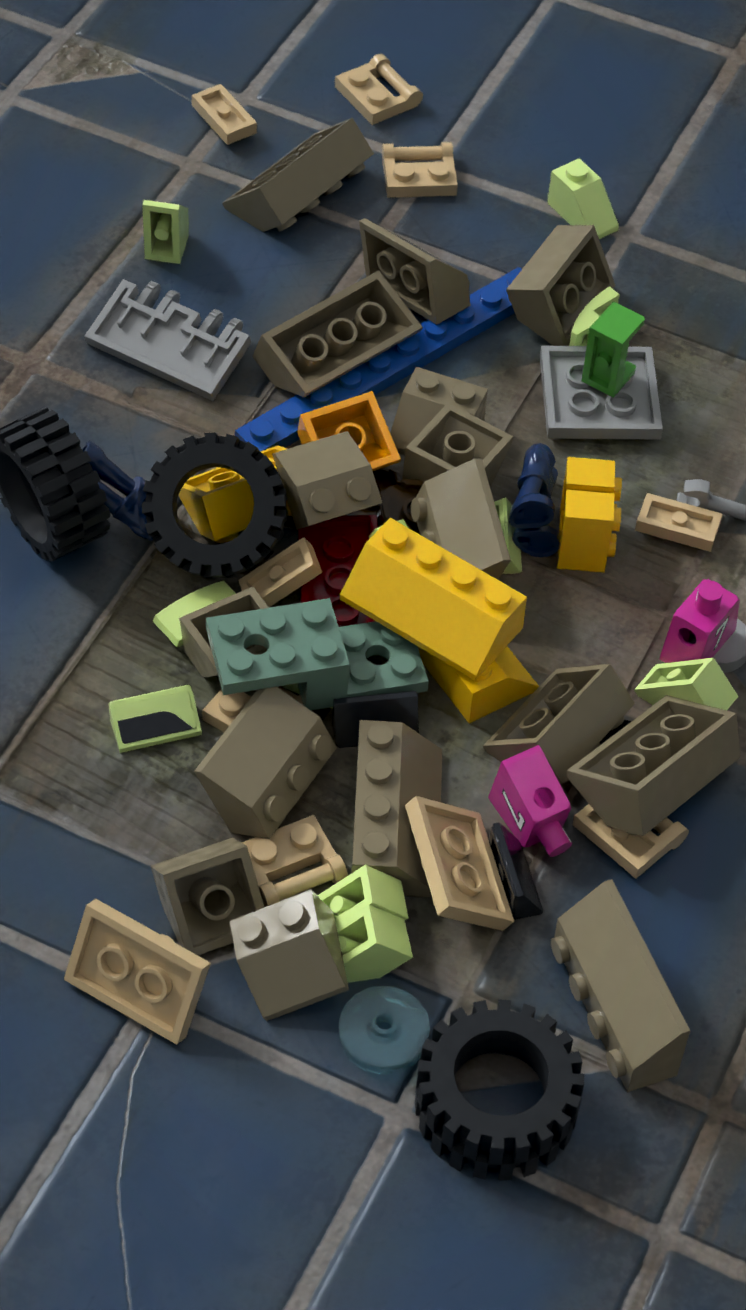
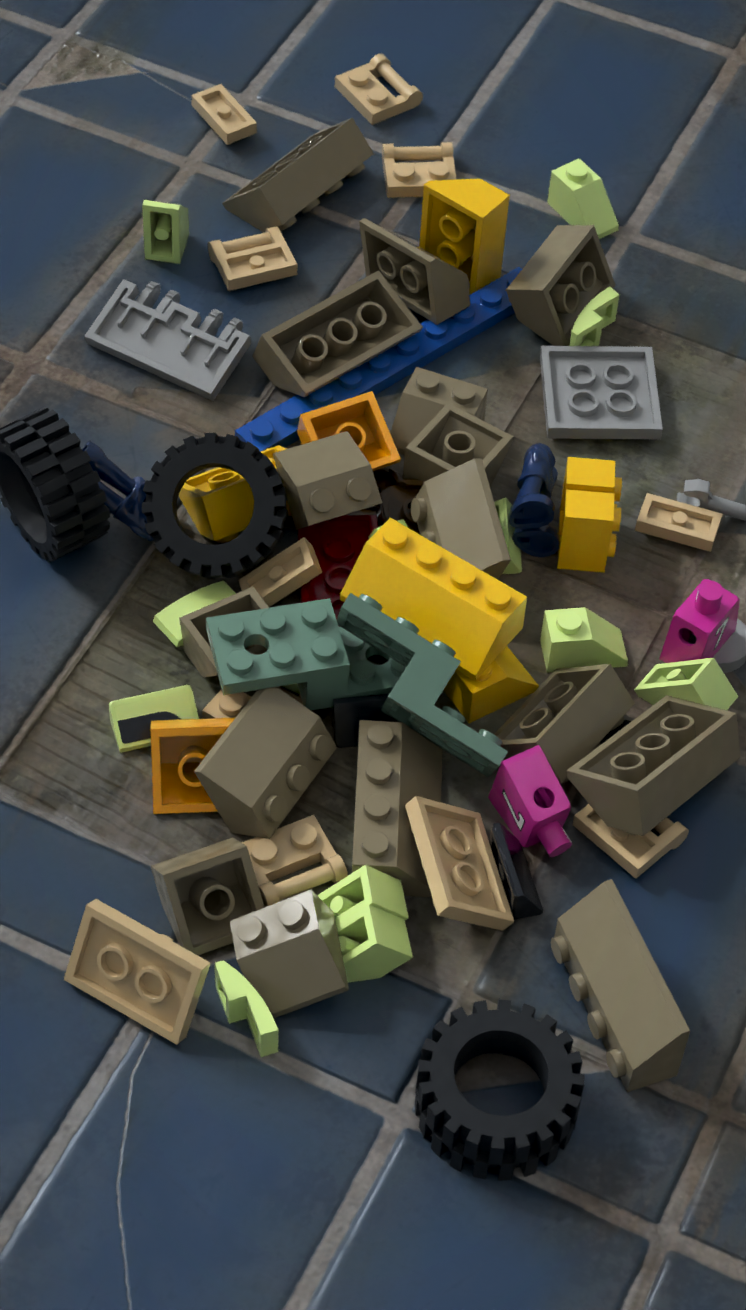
(175, 754): none -> light orange slope
(244, 1002): none -> yellowish green slope
(253, 259): none -> tan plate
(378, 1048): clear light blue plate -> none
(421, 683): none -> sand green bracket
(465, 227): none -> yellow slope
(580, 639): none -> yellowish green slope
(607, 349): bright green panel -> none

